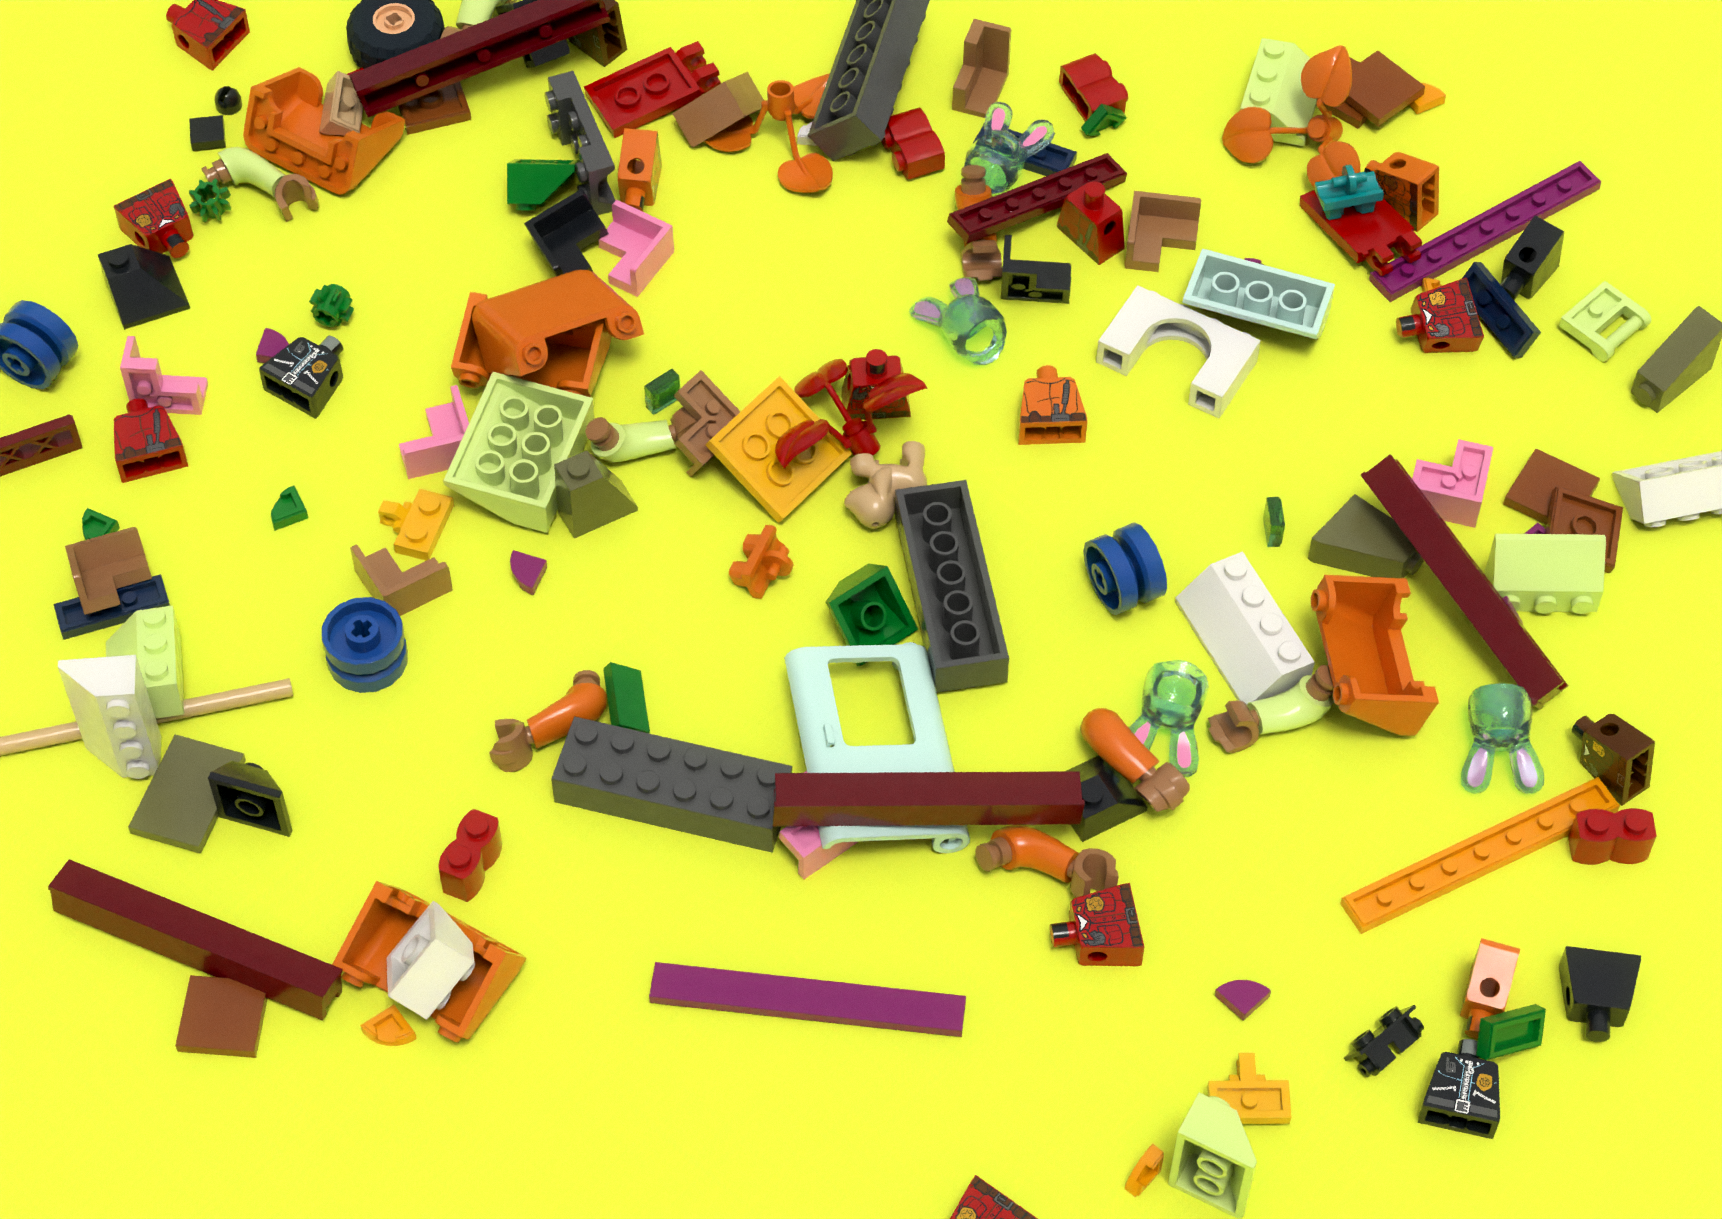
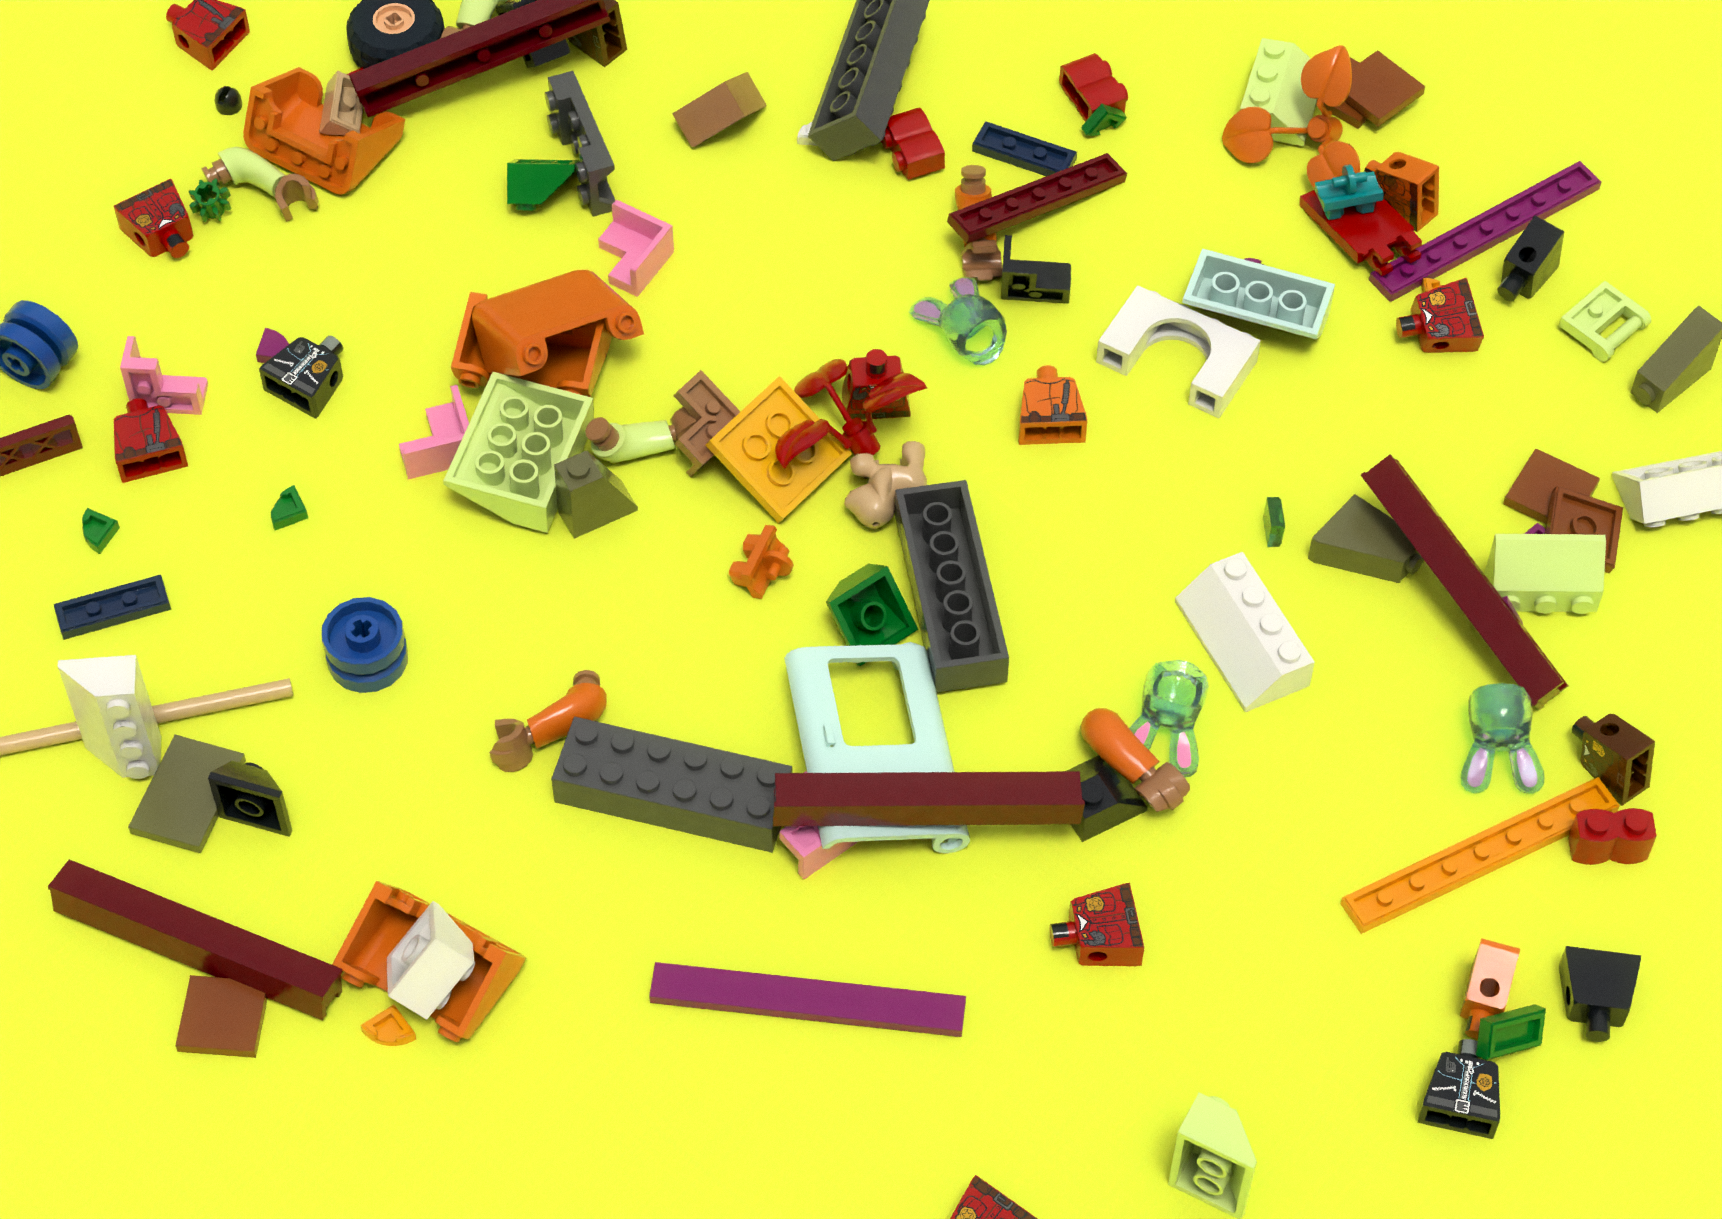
(105, 565): medium nougat panel -> none
(142, 284): black slope -> none
(157, 645): yellowish green slope -> none
(207, 133): black tile -> none
(331, 305): green gear -> none
(401, 589): medium nougat panel -> none
(417, 523): yellow hinge -> none
(436, 109): dark orange tile -> none
(470, 855): red brick -> none
(527, 570): magenta tile -> none
(565, 231): black panel -> none
(626, 697): green tile -> none
(637, 178): orange torso -> none
(652, 87): red tile -> none
(661, 391): clear green tile -> none
(799, 175): orange plant -> none
(983, 68): medium nougat panel -> none
(1004, 153): clear light blue piece -> none
(1027, 847): piece -> none
(1093, 222): red torso -> none
(1125, 568): blue wheel -> none
(1145, 1171): light orange tile -> none
(1157, 223): medium nougat panel -> none
(1242, 996): magenta tile -> none
(1254, 1096): yellow hinge -> none
(1283, 712): piece -> none
(1368, 653): orange windscreen -> none
(1373, 1048): black hinge -> none
(1431, 98): light orange tile -> none
(1458, 489): bright pink panel -> none
(1500, 311): dark blue tile -> none

